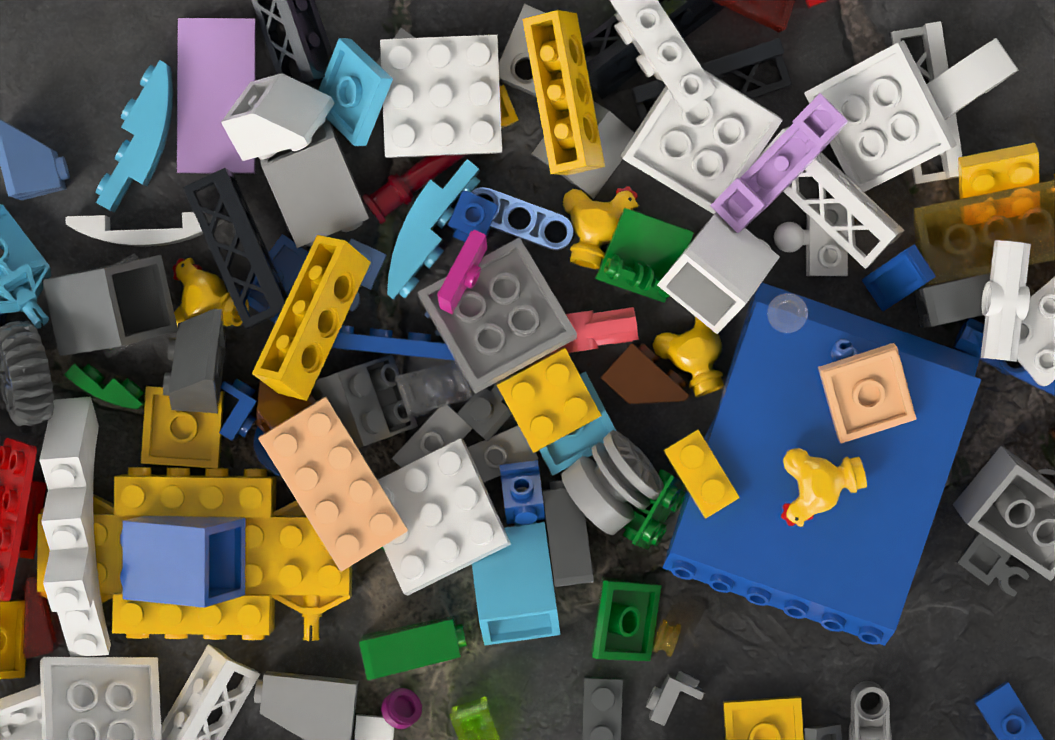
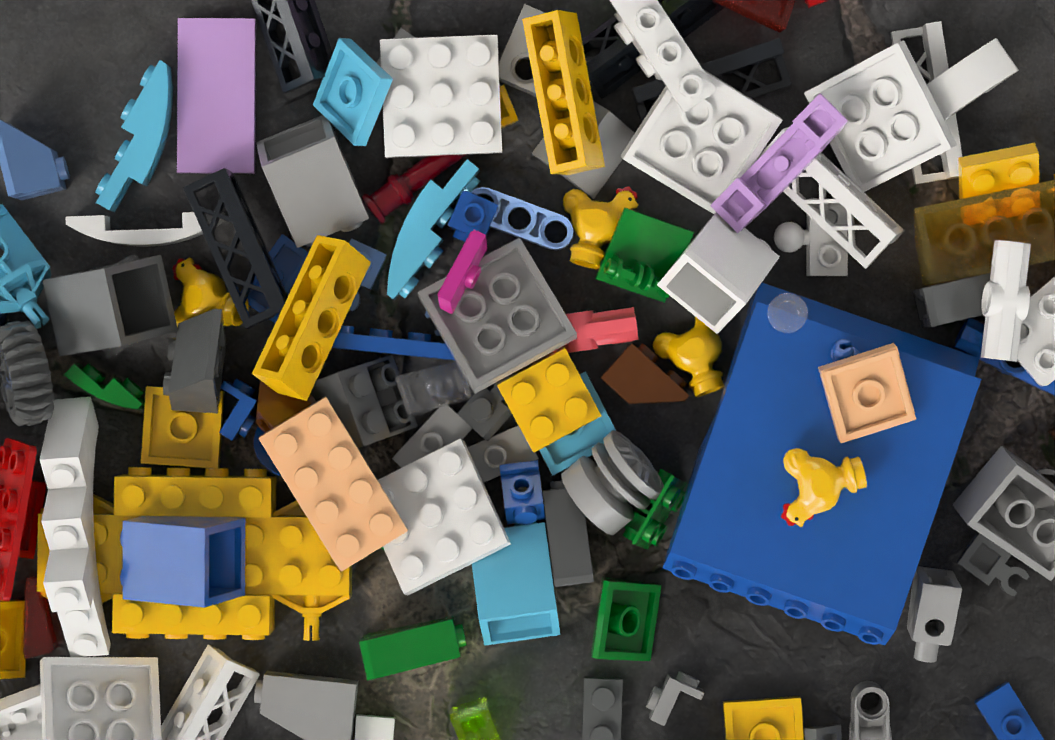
(275, 116): white slope -> none
(401, 708): magenta tile -> none
(666, 637): clear yellow bush -> none
(701, 474): yellow plate -> none
(898, 277): blue tile -> none
(936, 597): none -> light grey torso

